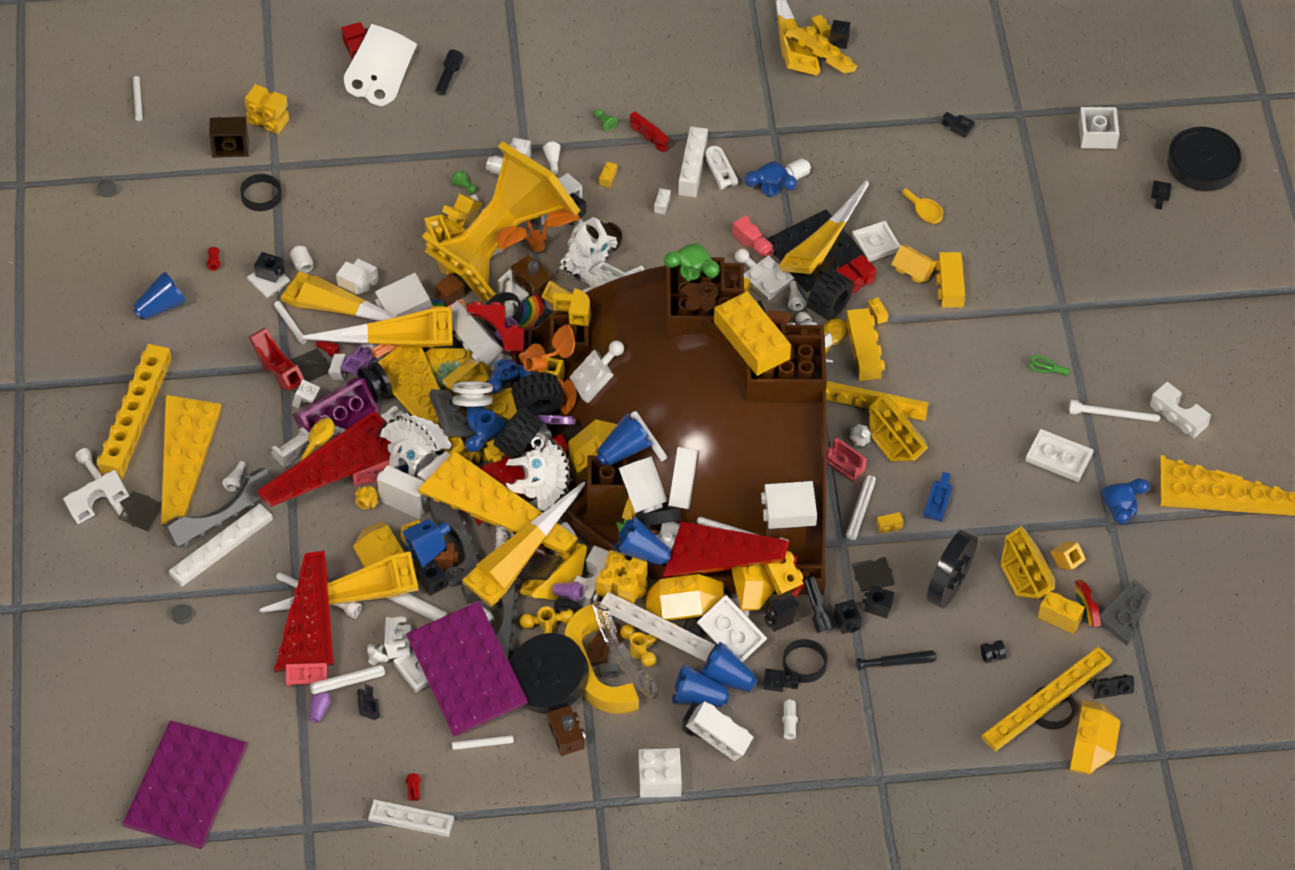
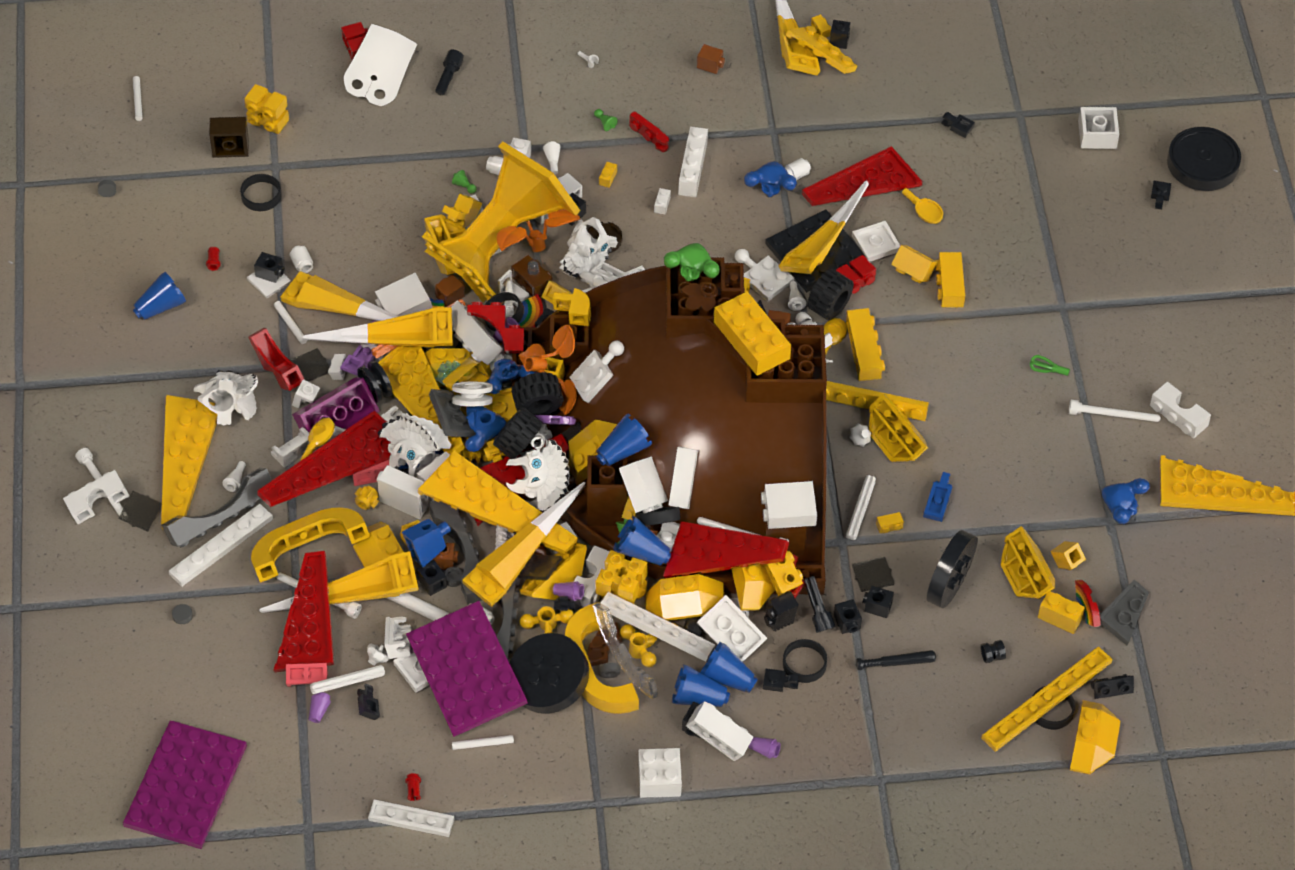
(134, 410): yellow brick -> none
(229, 393): none -> white piece
(303, 531): none -> yellow arch
(329, 347): red pin -> none
(357, 276): white brick -> none
(566, 730): reddish brown piece -> none
(590, 59): none -> white hand
(655, 446): white bar -> none
(710, 59): none -> dark orange brick
(720, 167): white plate -> none
(751, 237): coral piece -> none
(765, 746): none -> medium lavender cone
(789, 719): white axle -> none
(846, 460): coral hinge -> none
(877, 310): yellow piece -> none
(883, 171): none -> red wing
(1059, 455): white plate -> none

